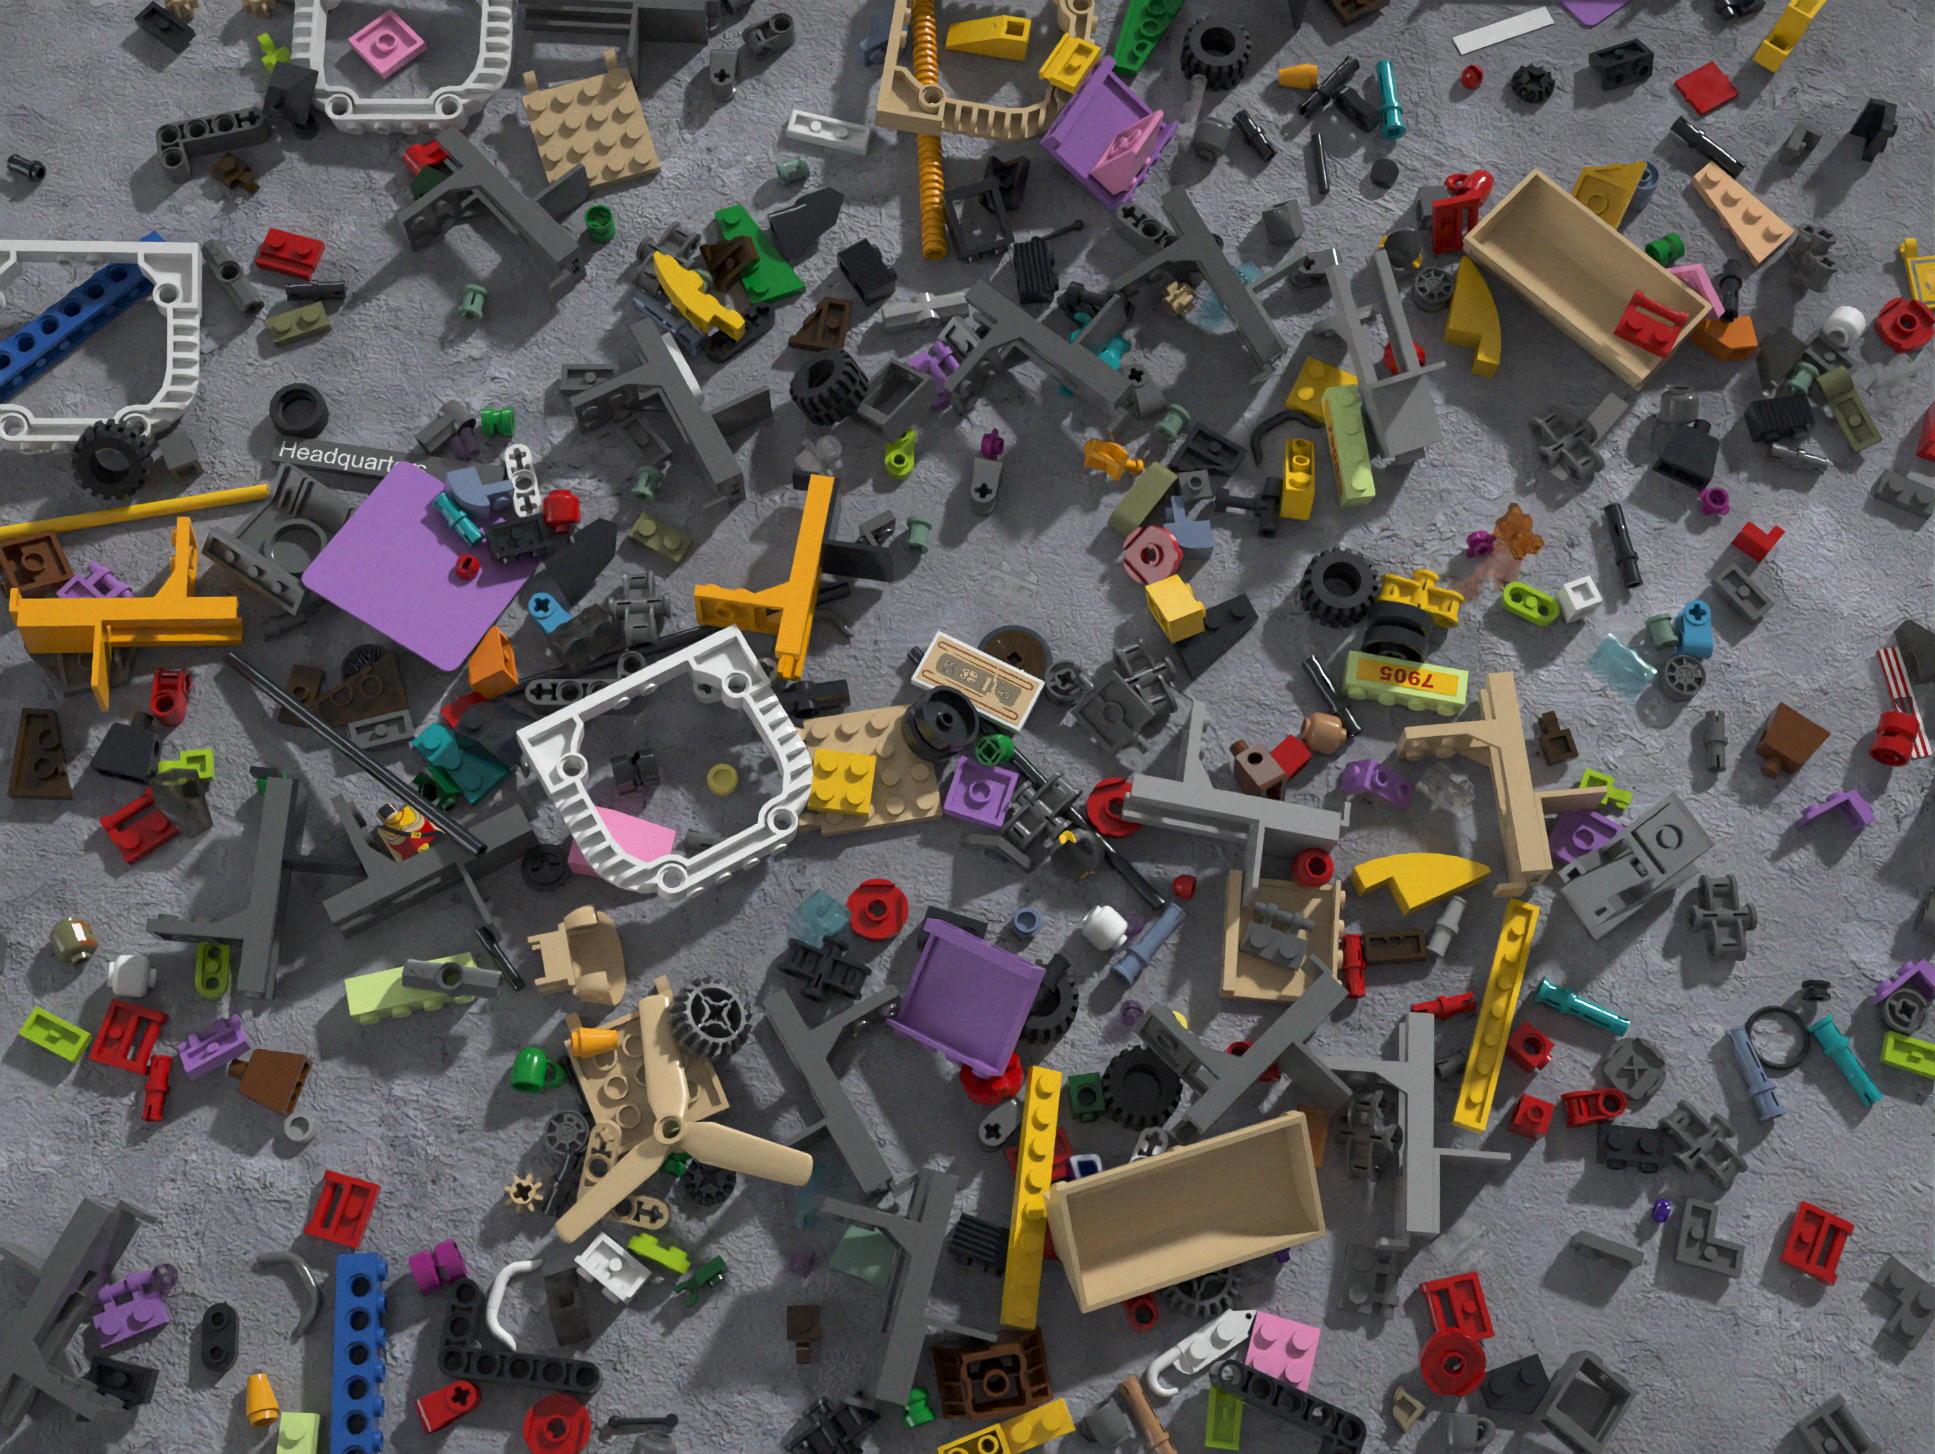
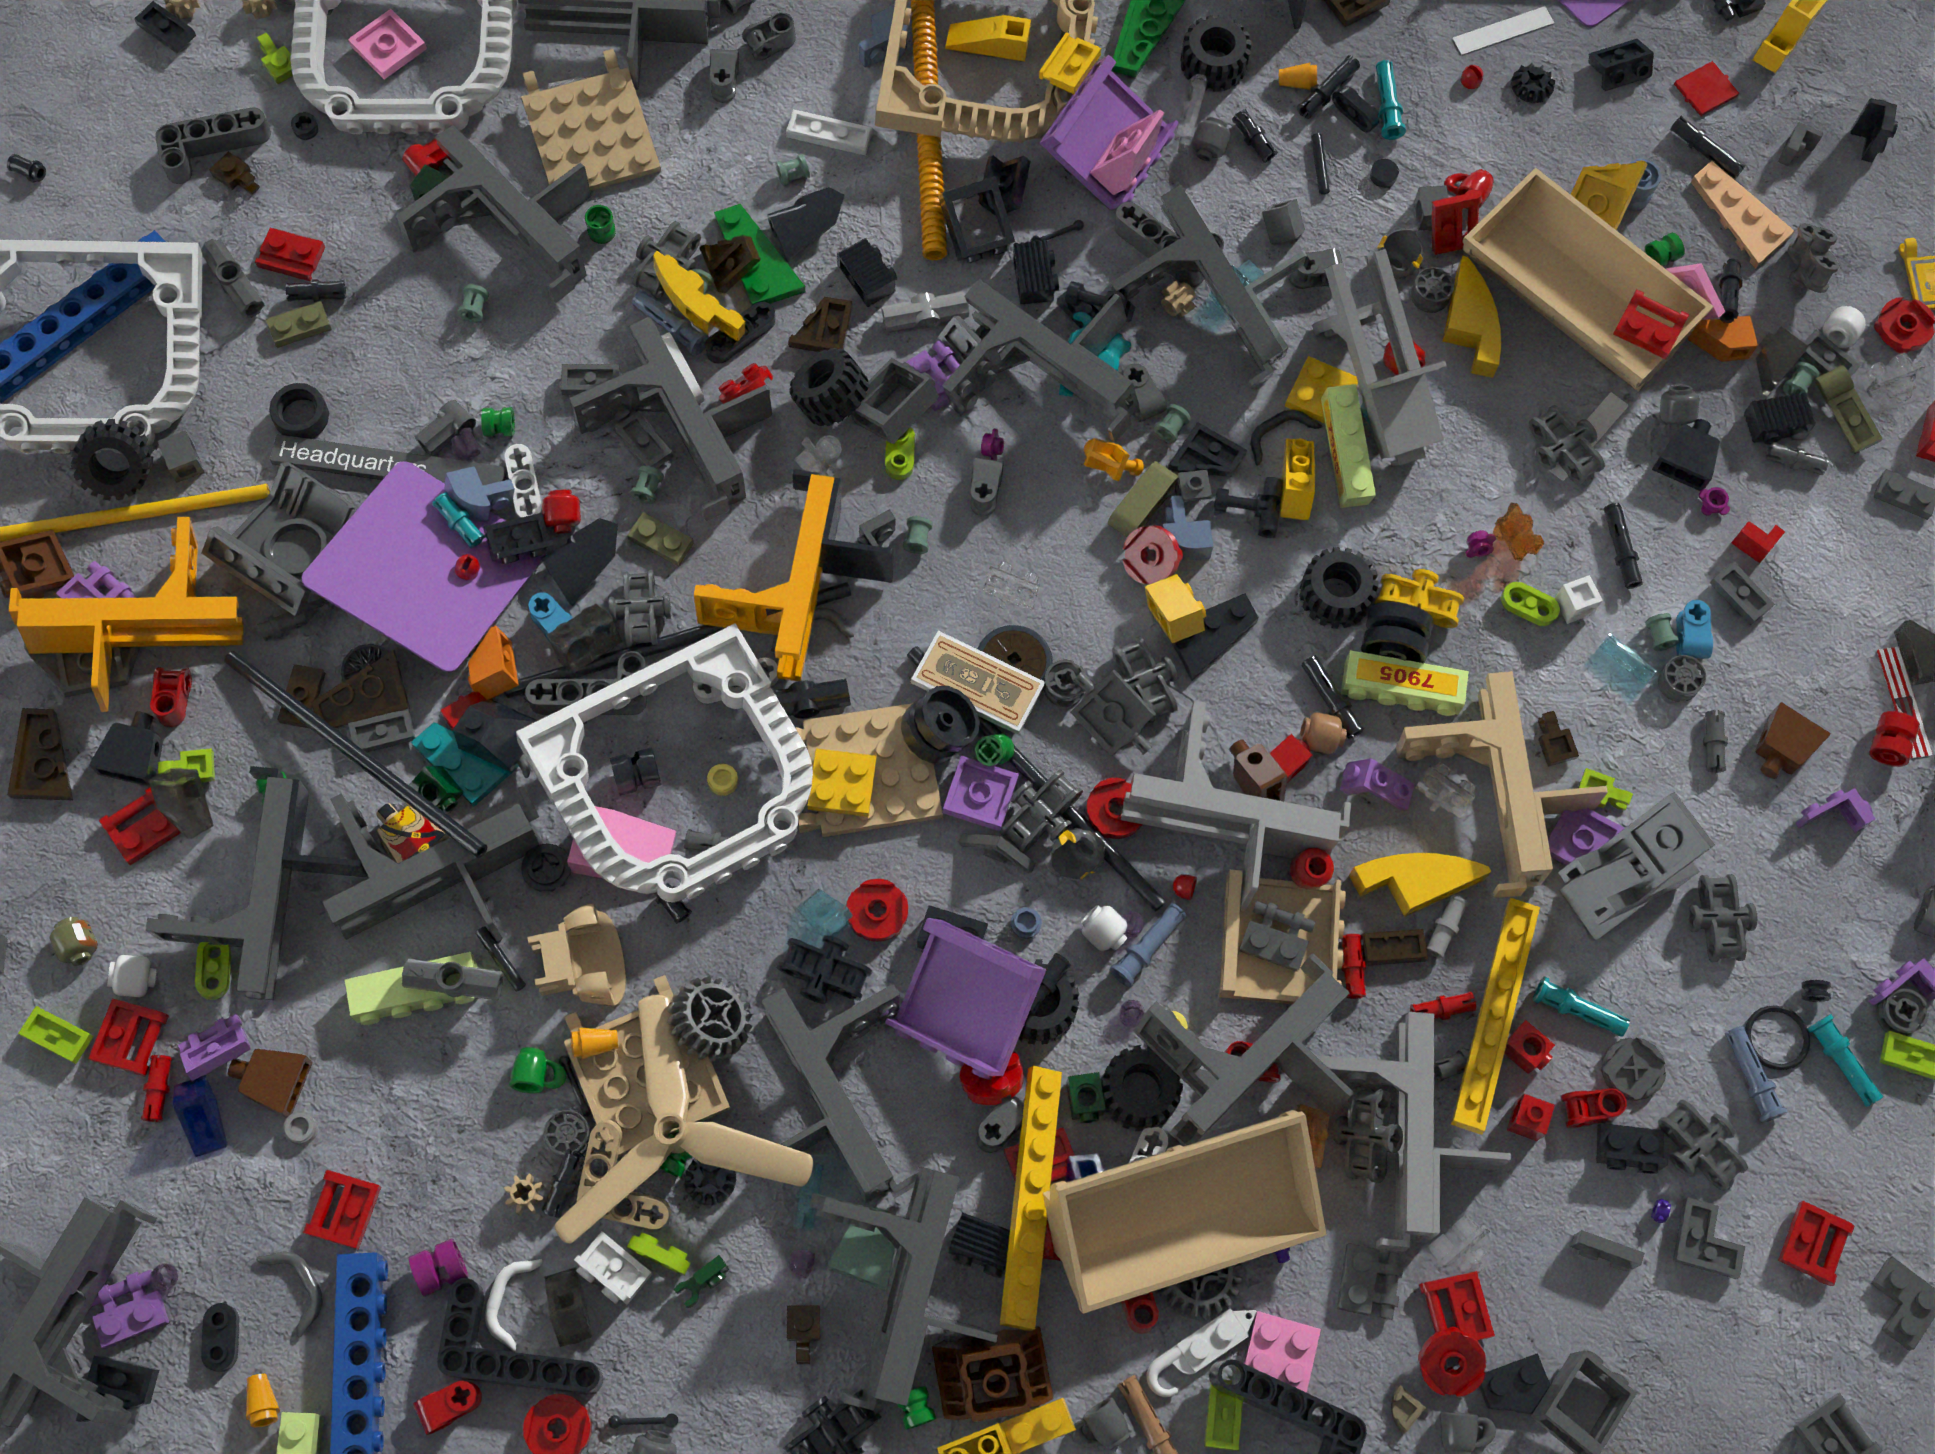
(199, 1116): none -> clear blue slope
(290, 93): black slope -> none
(677, 910): none -> black pin
(752, 379): none -> red plate

